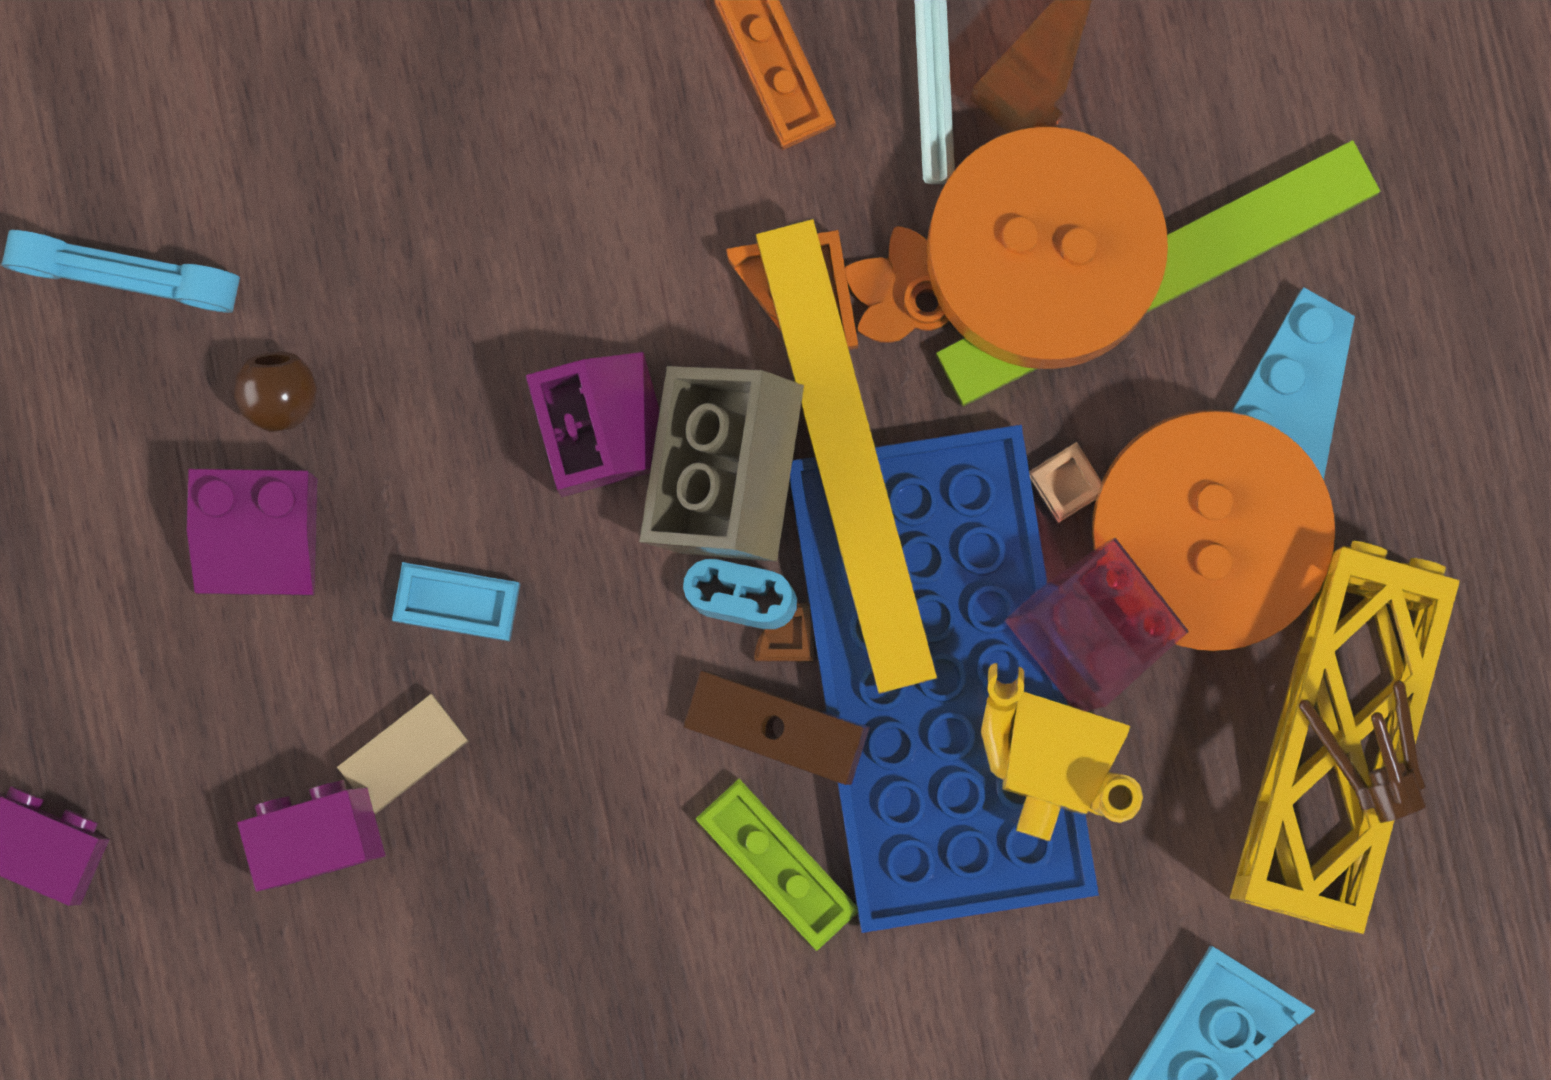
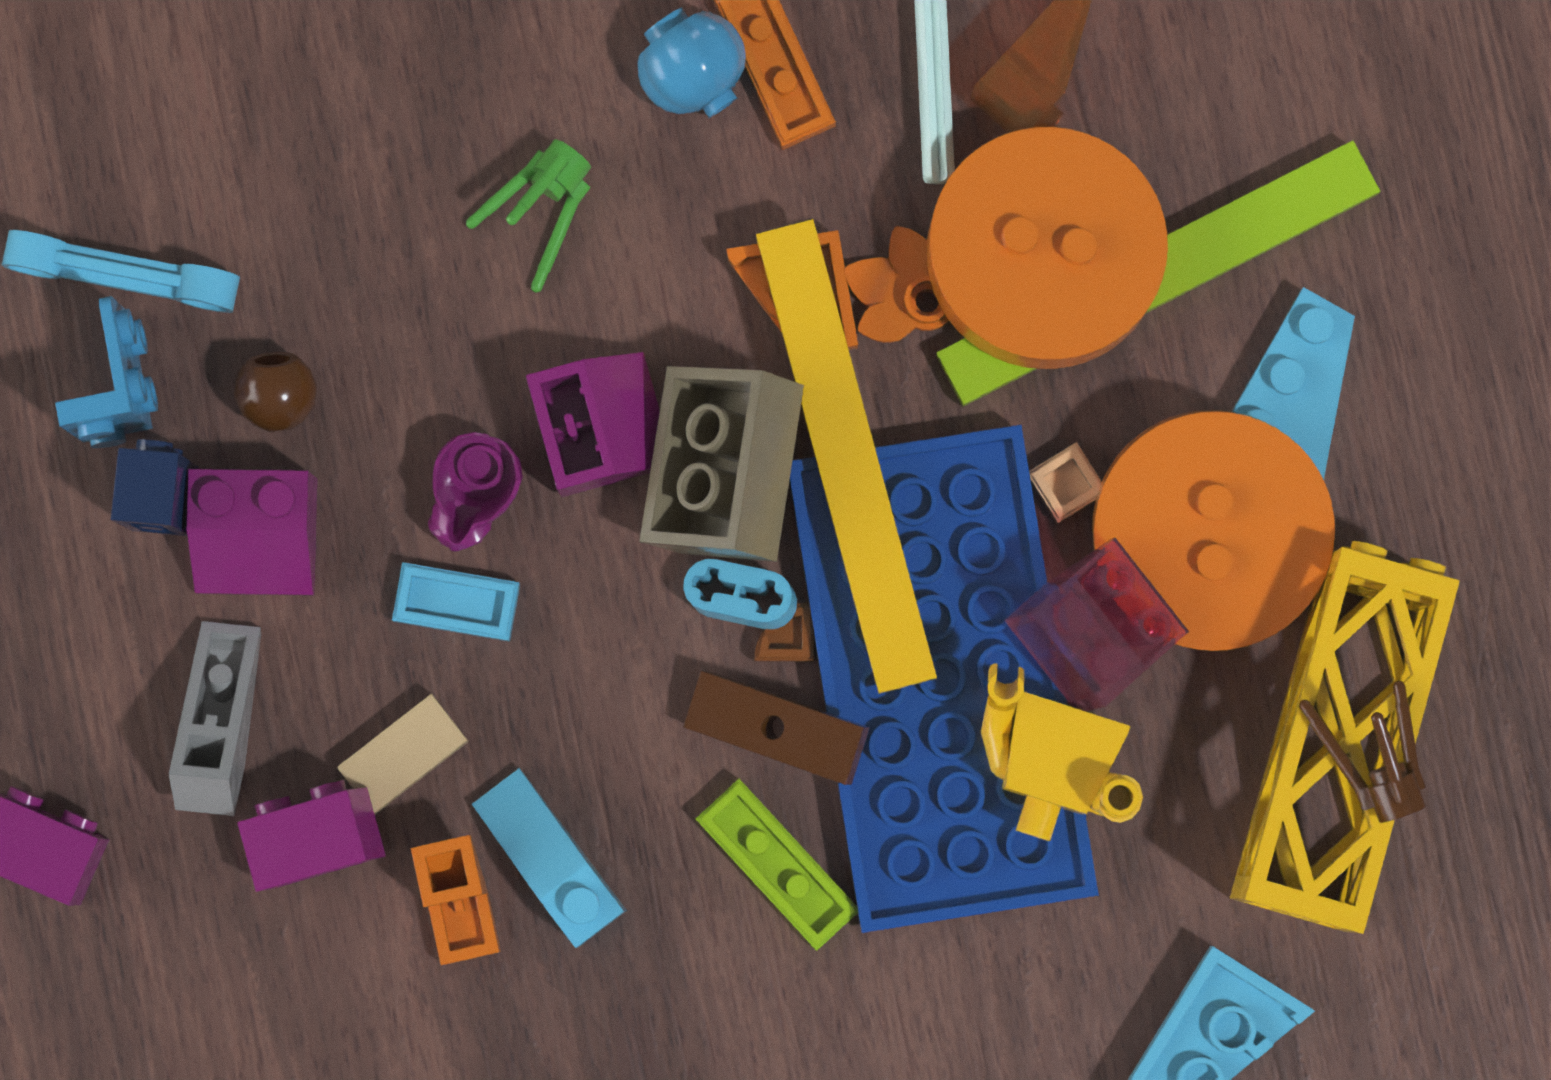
(127, 410): none -> dark azure bracket
(151, 488): none -> dark blue brick
(215, 720): none -> light grey slope
(456, 899): none -> orange slope
(472, 486): none -> magenta hair
(548, 858): none -> medium azure slope
(552, 173): none -> bright green plant
(692, 63): none -> dark azure plant

